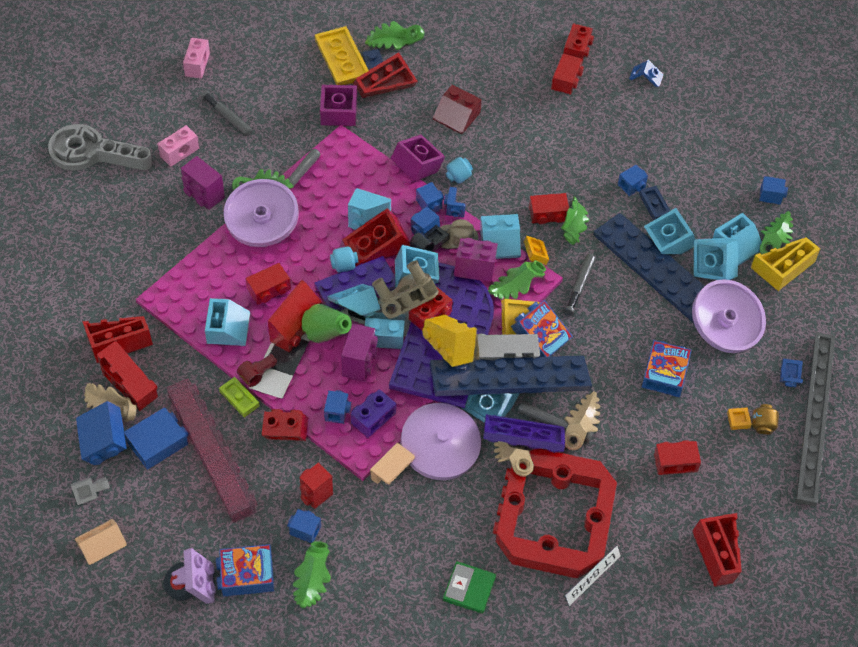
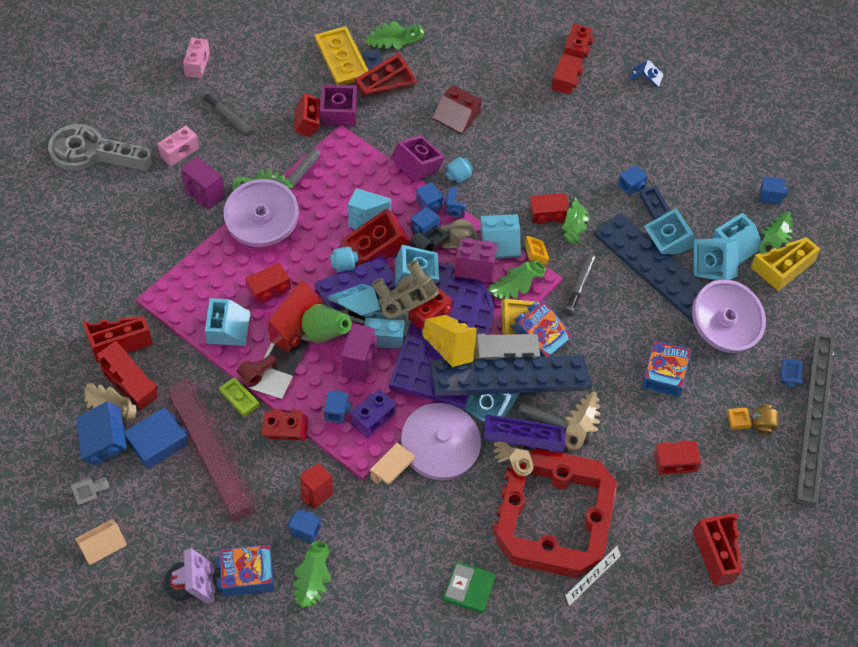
(307, 115): none -> red brick

